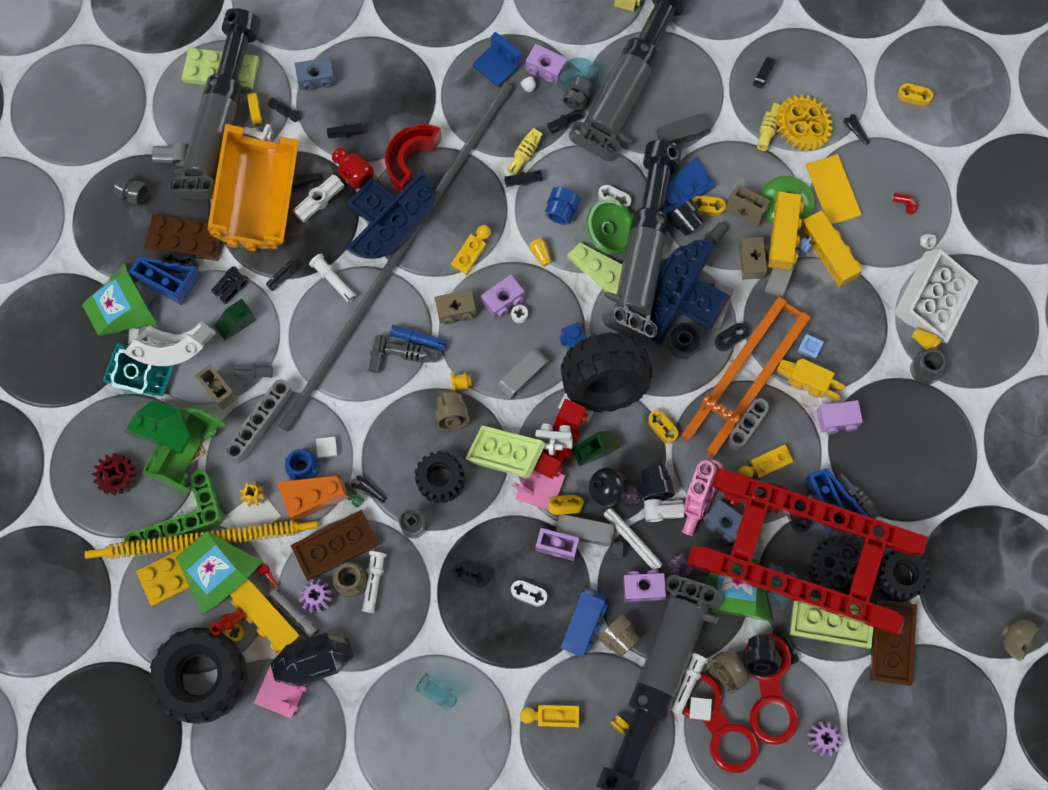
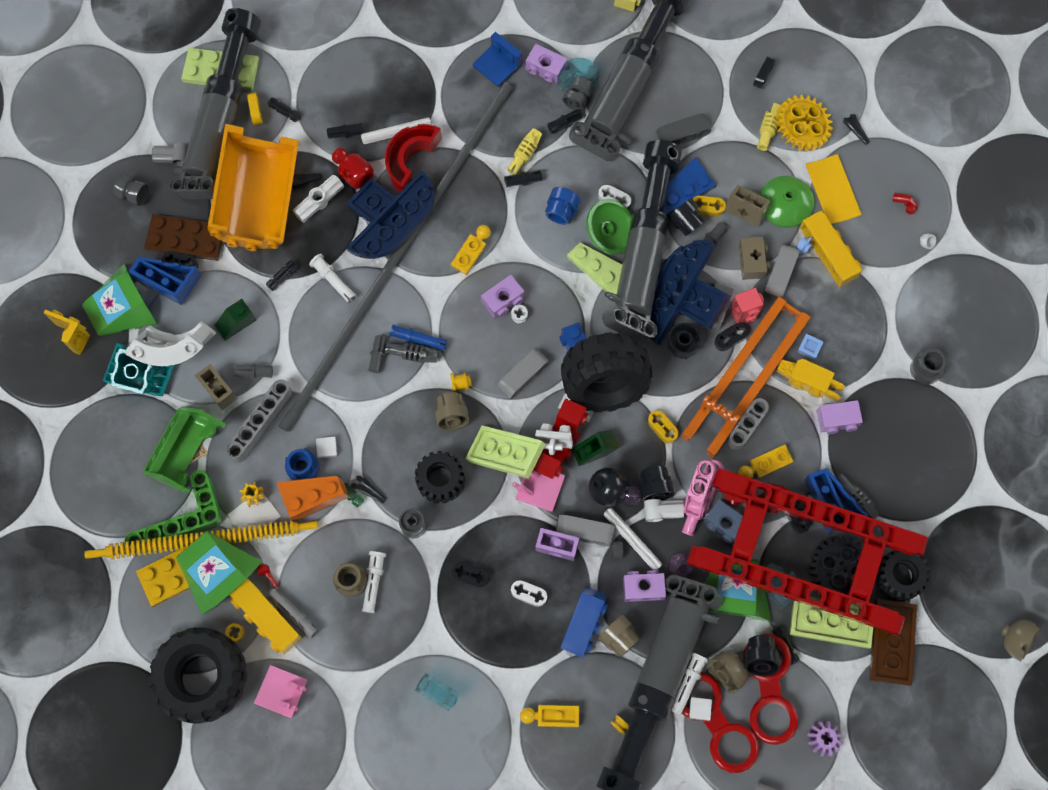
(74, 335): none -> yellow bracket
(114, 465): dark red gear -> none
(160, 426): green wedge -> none
(227, 621): red pin -> none
(234, 284): black piece -> none
(266, 135): white bracket -> none
(306, 70): sand blue brick -> none
(308, 593): lavender gear -> none
(311, 659): black wedge -> none
(334, 545): reddish brown plate -> none
(389, 132): none -> white axle
(446, 303): dark tan brick -> none
(528, 84): white hinge -> none
(540, 251): yellow cone -> none
(565, 504): yellow beam -> none
(747, 306): none -> coral brick
(784, 231): yellow brick -> none
(915, 94): yellow beam -> none
(926, 339): yellow cone -> none
(936, 295): white slope -> none

